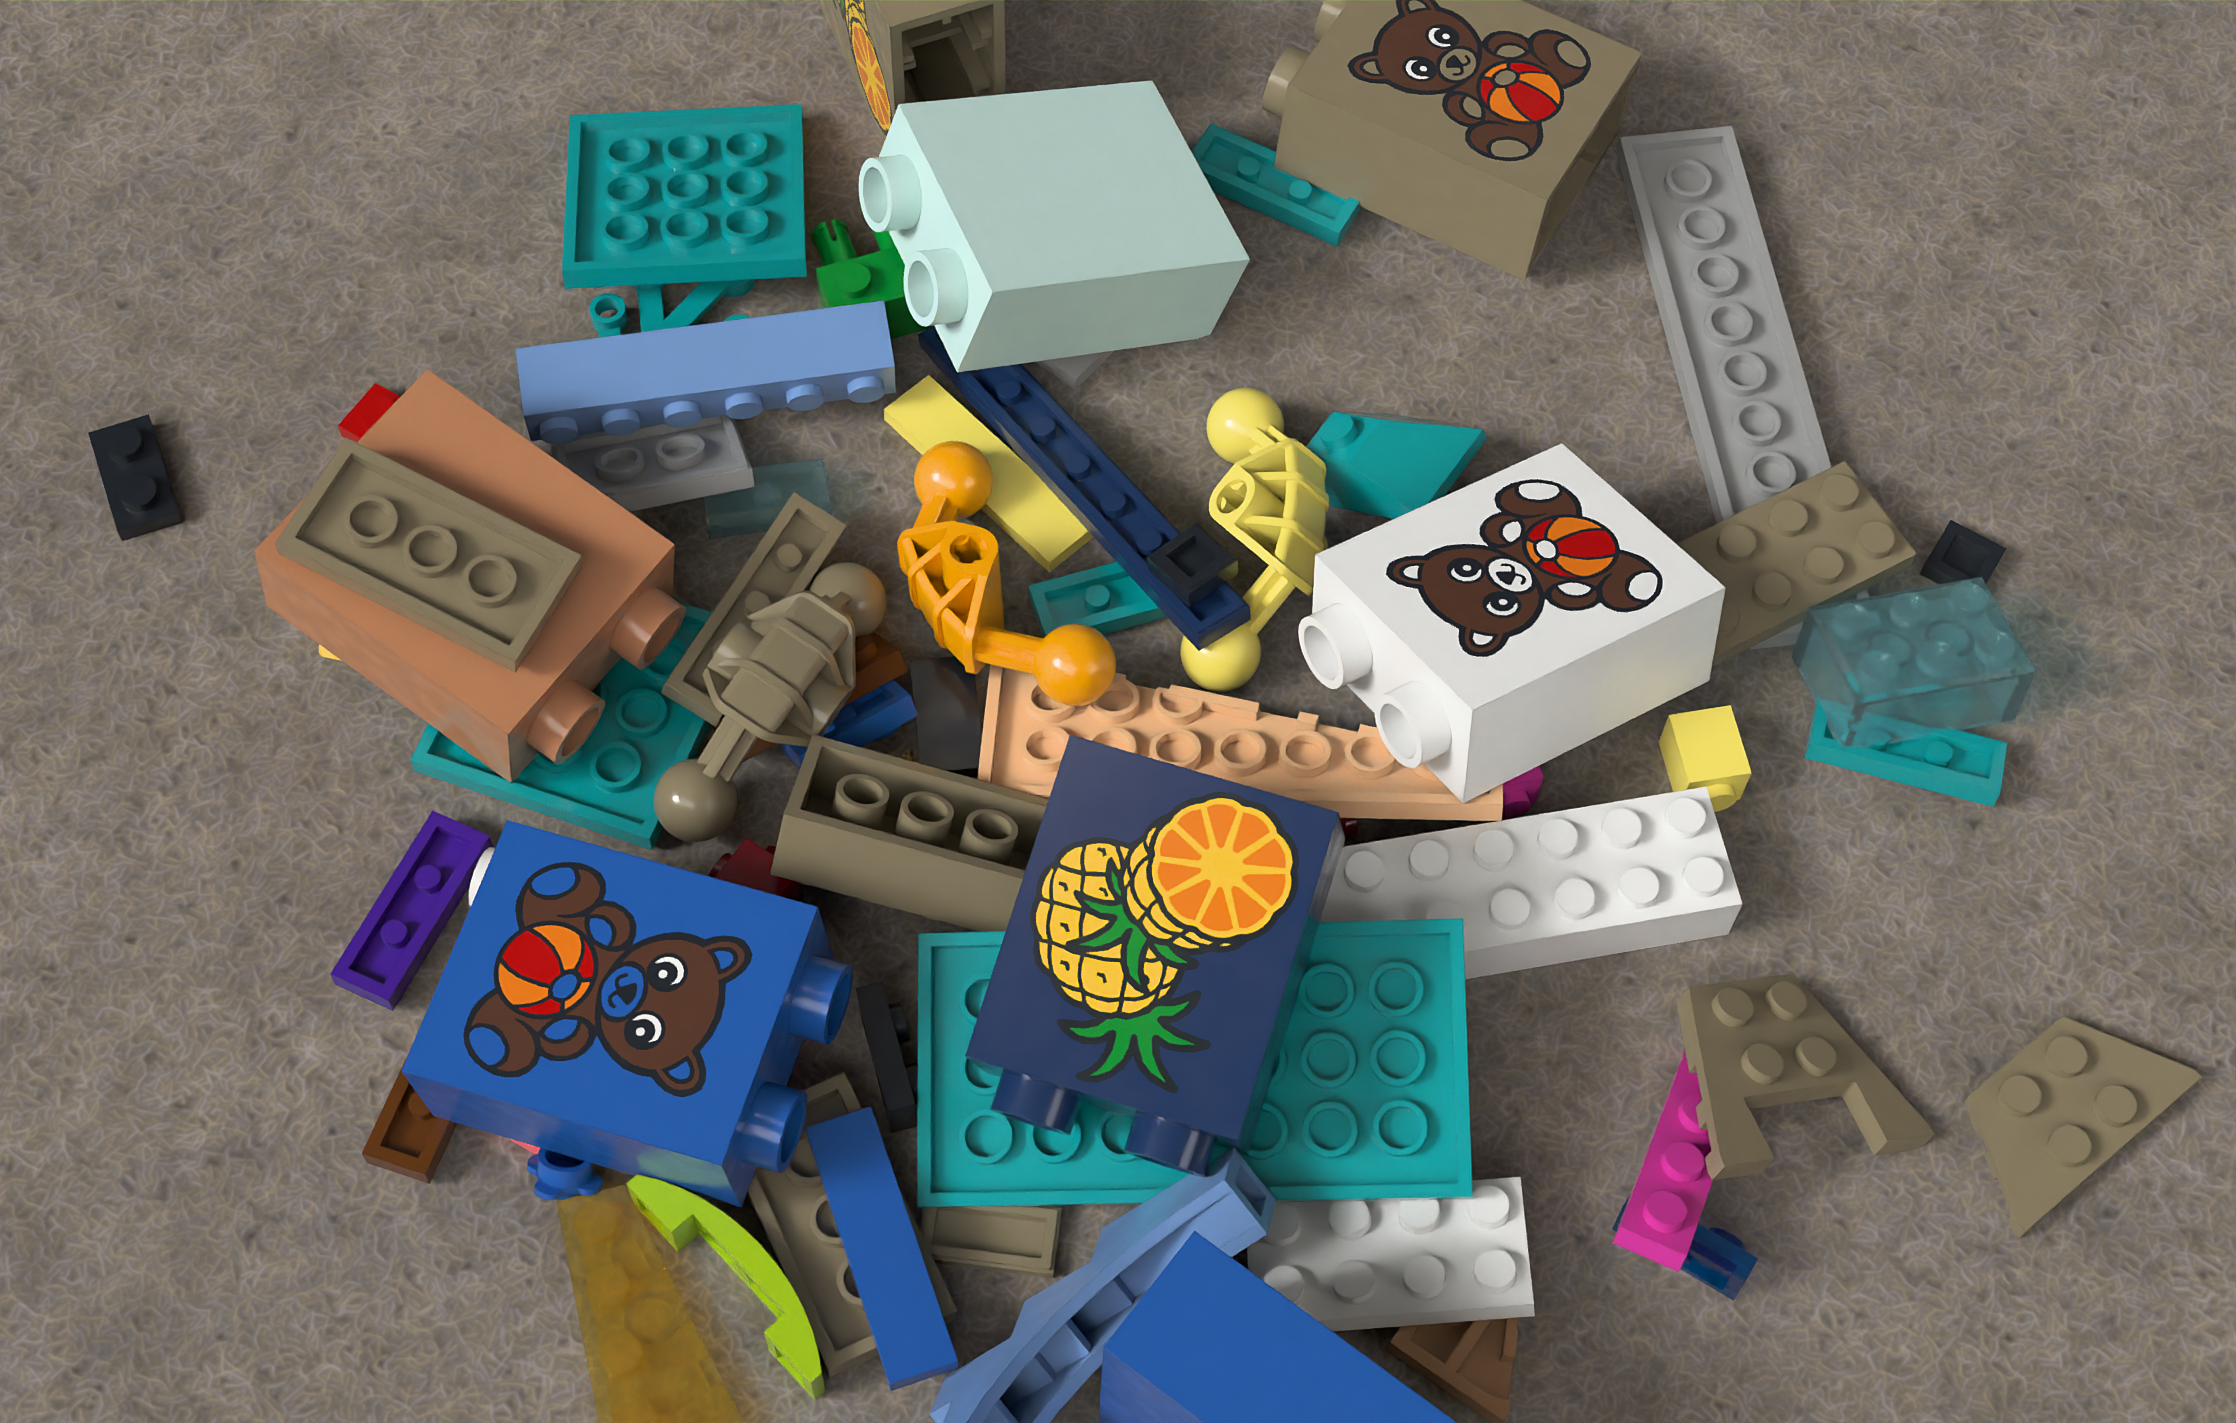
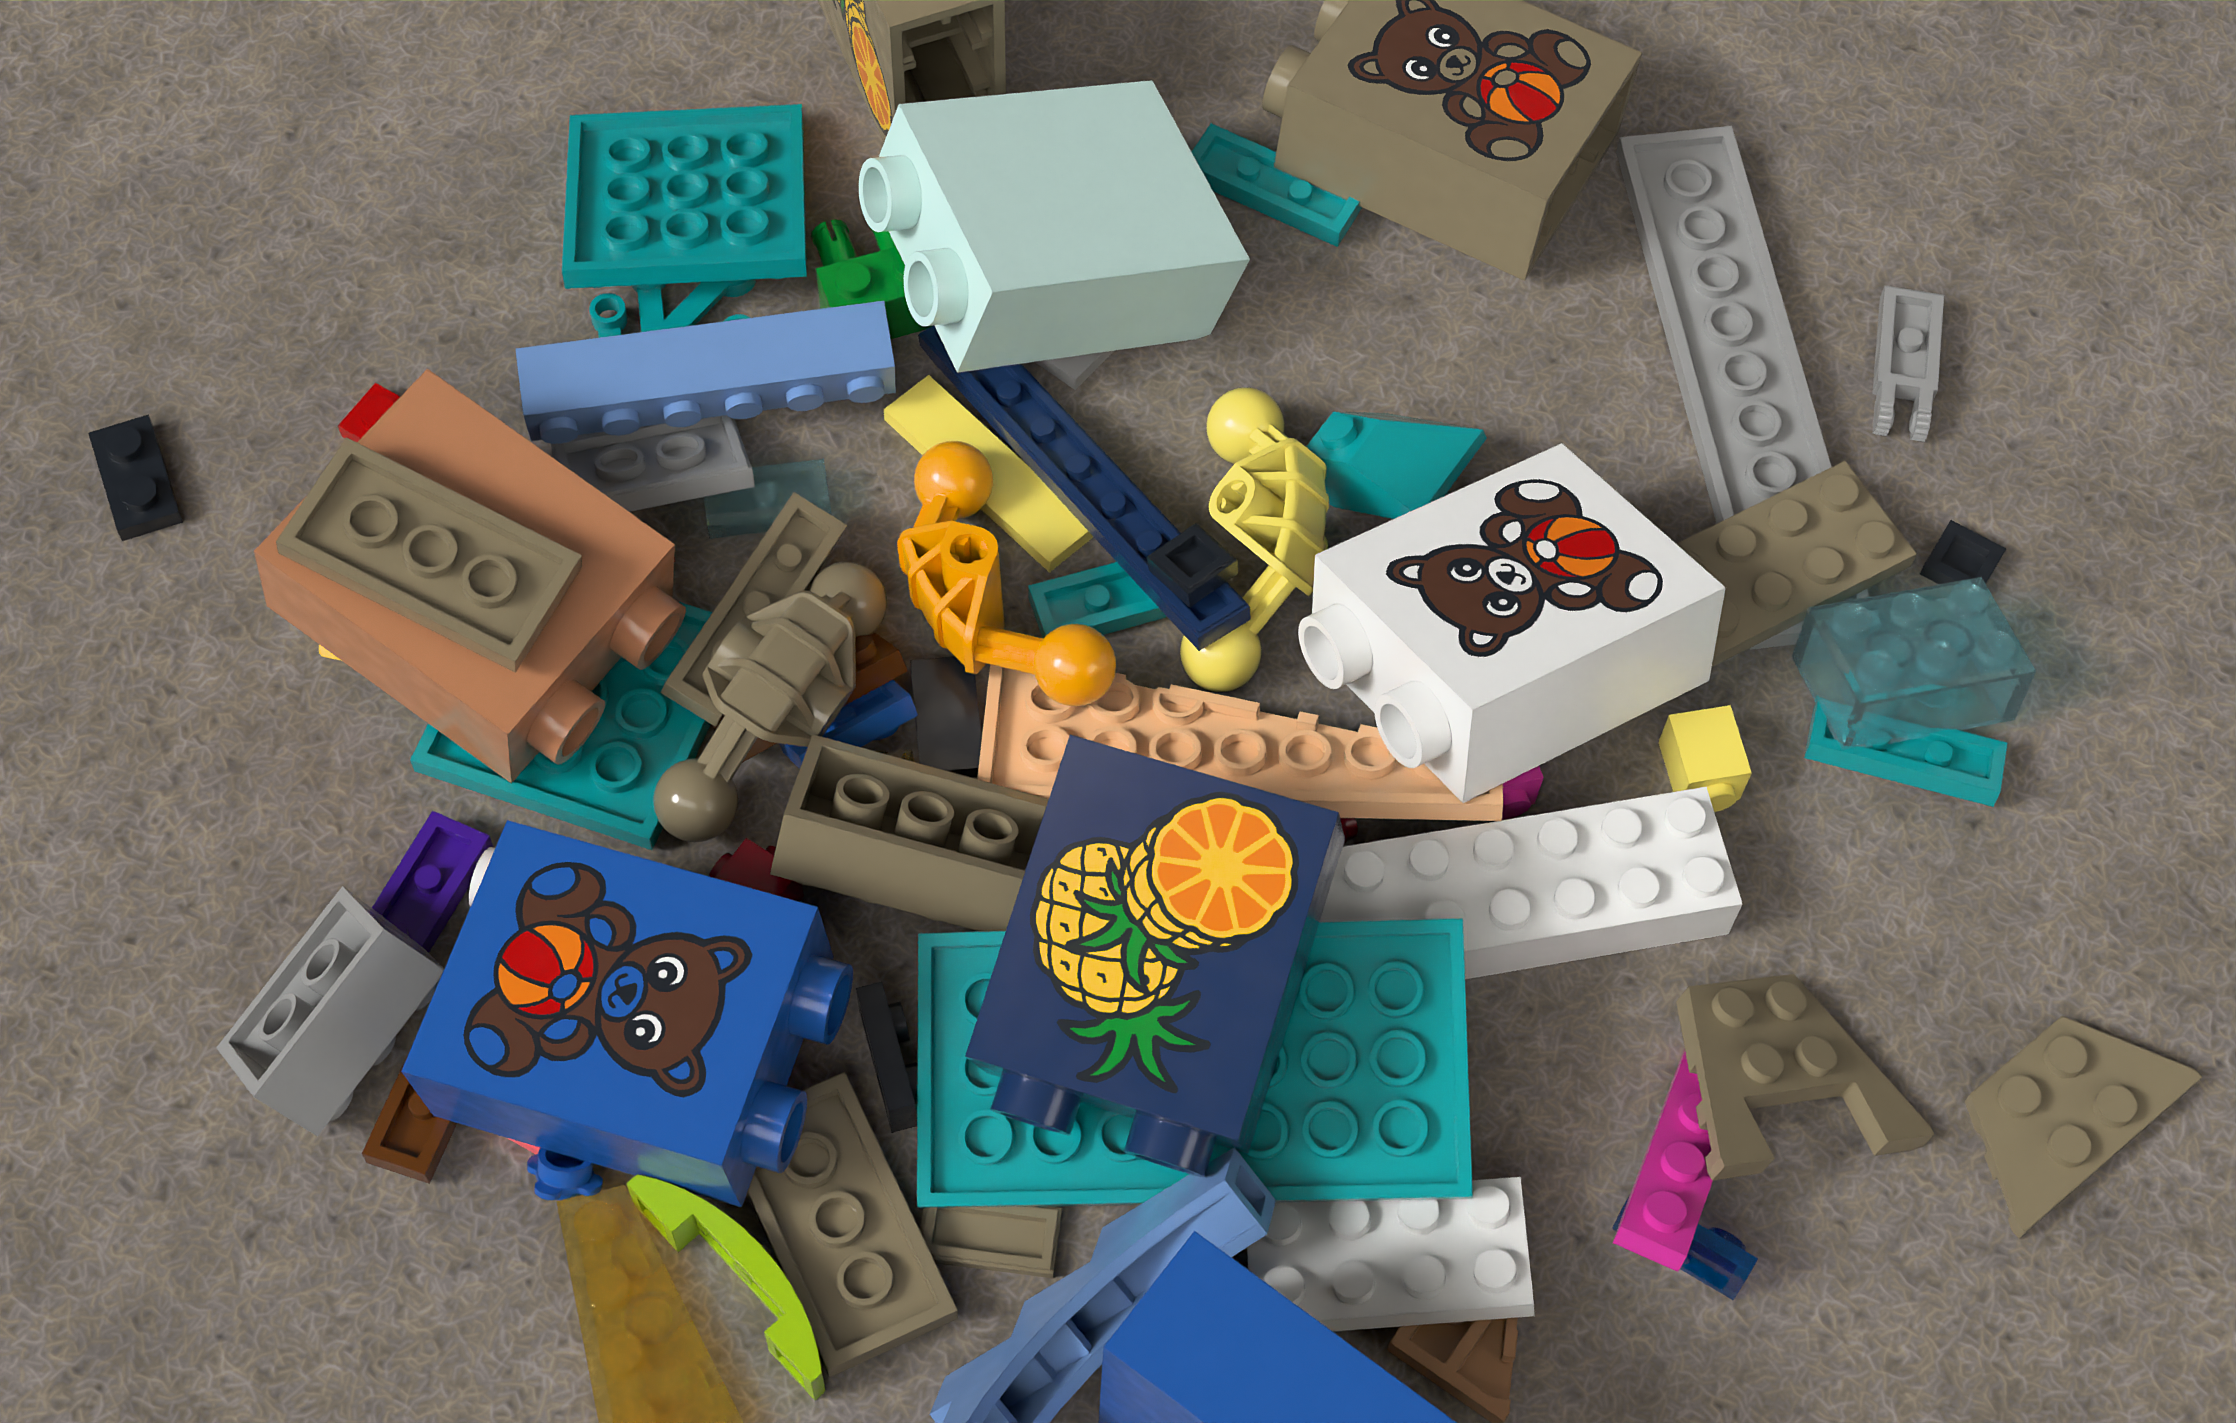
(330, 1012): none -> light grey slope
(881, 1249): blue tile -> none
(1907, 357): none -> light grey hinge

